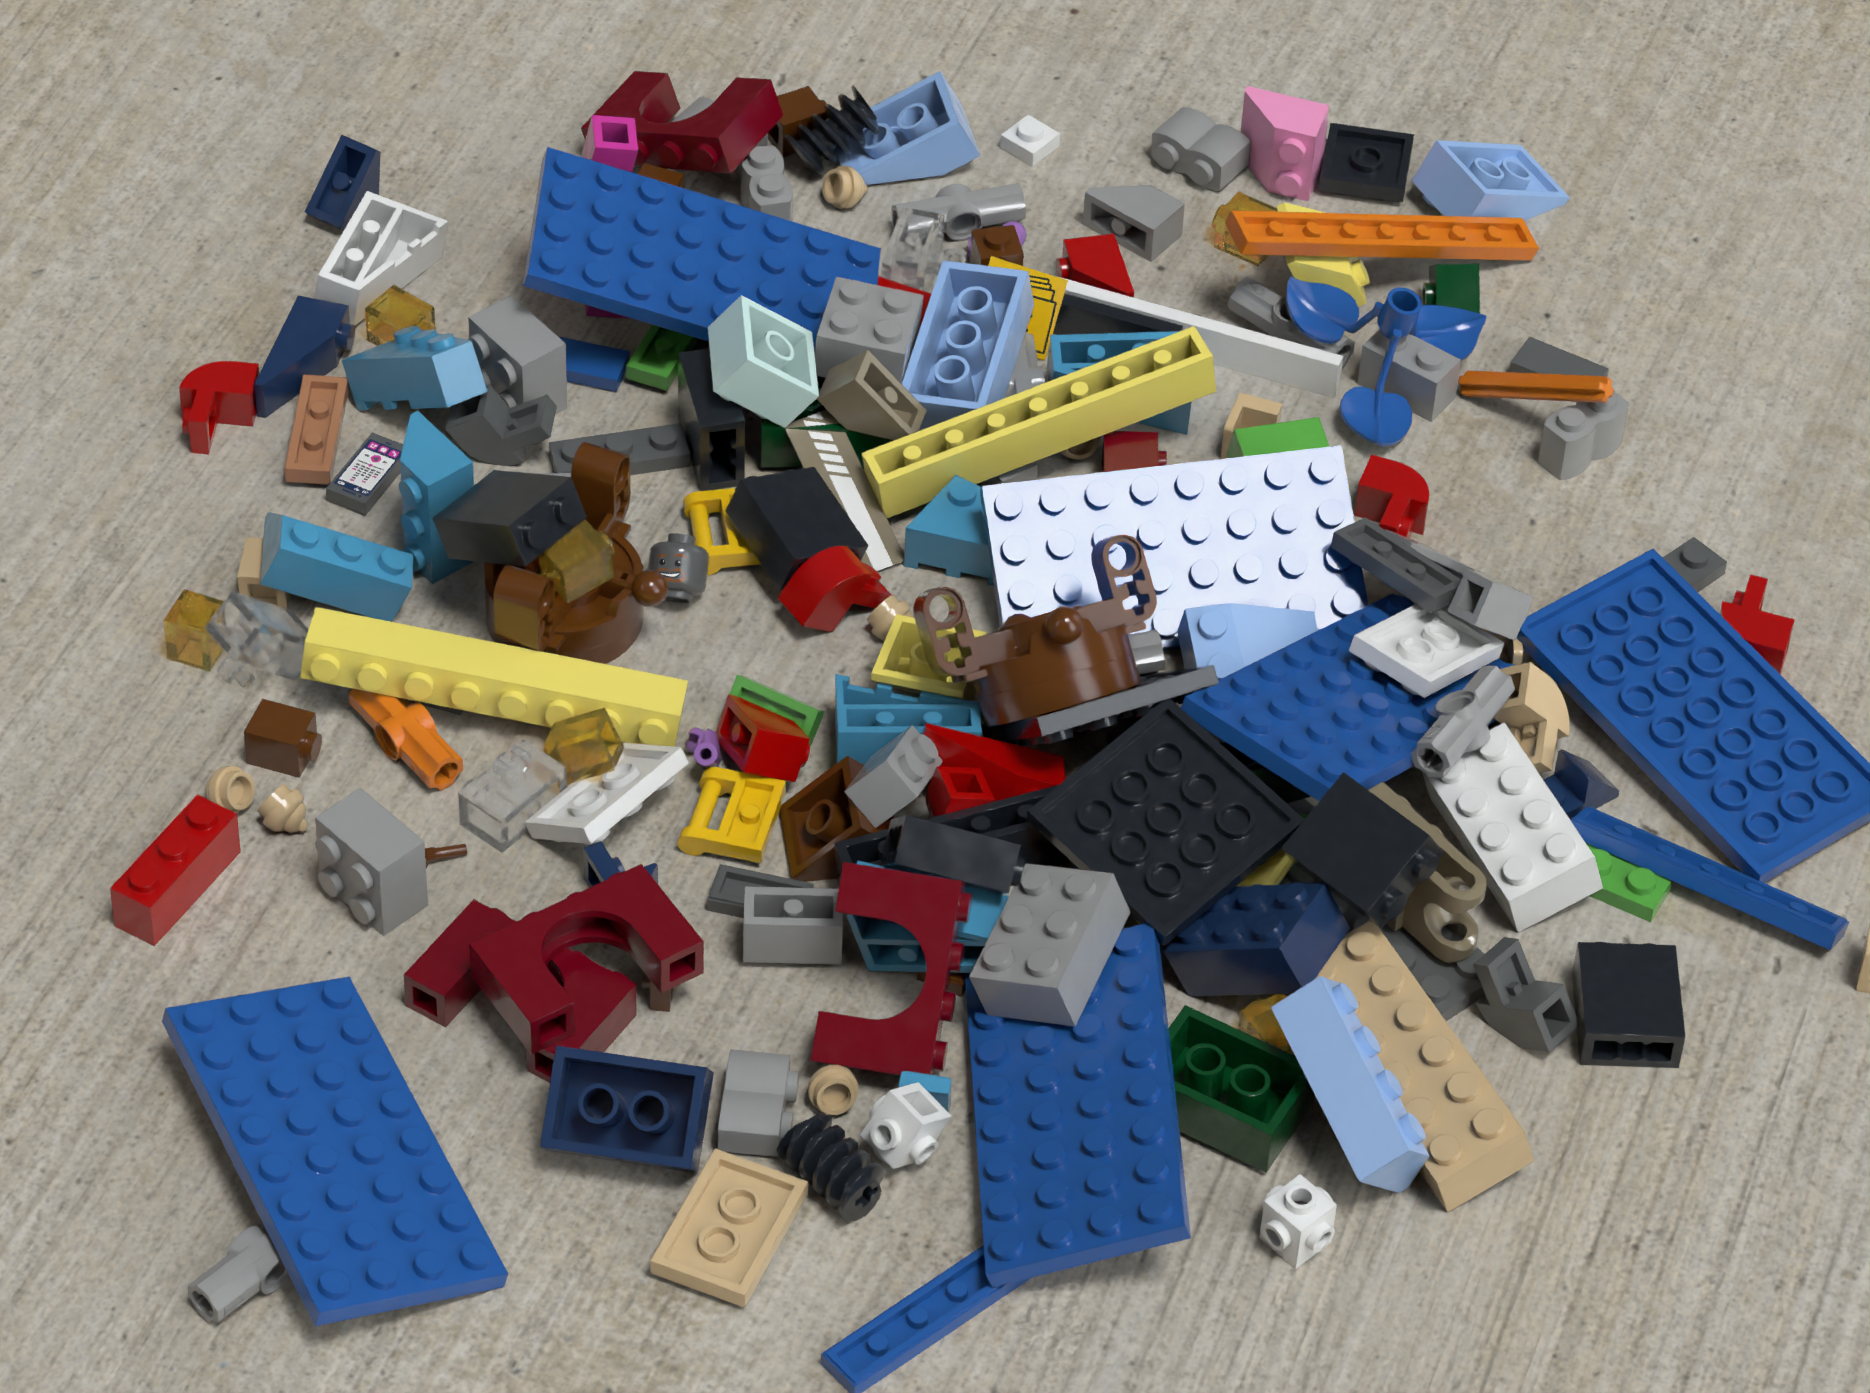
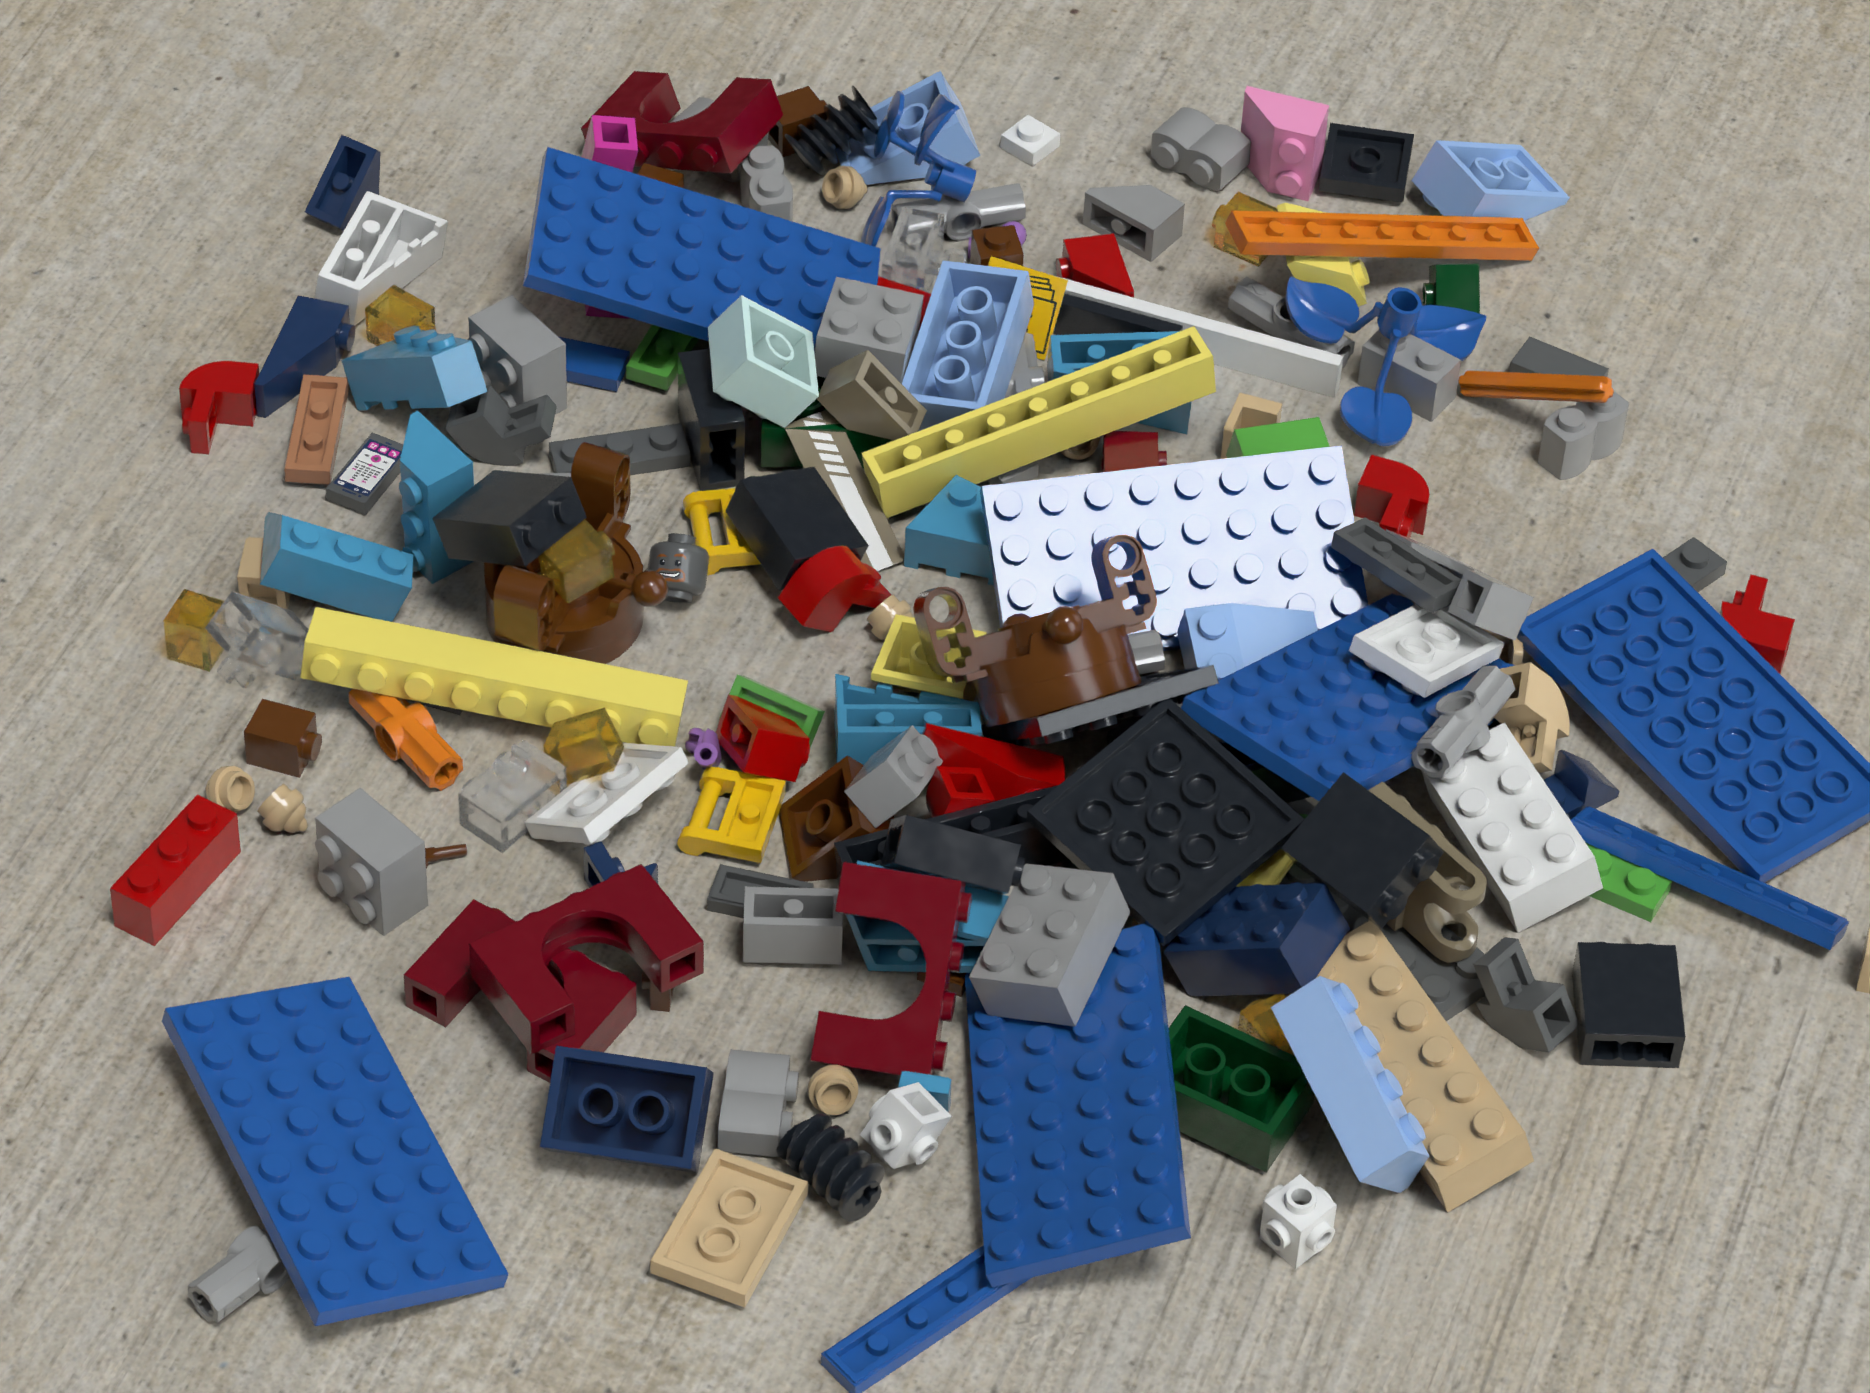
(943, 174): none -> blue plant

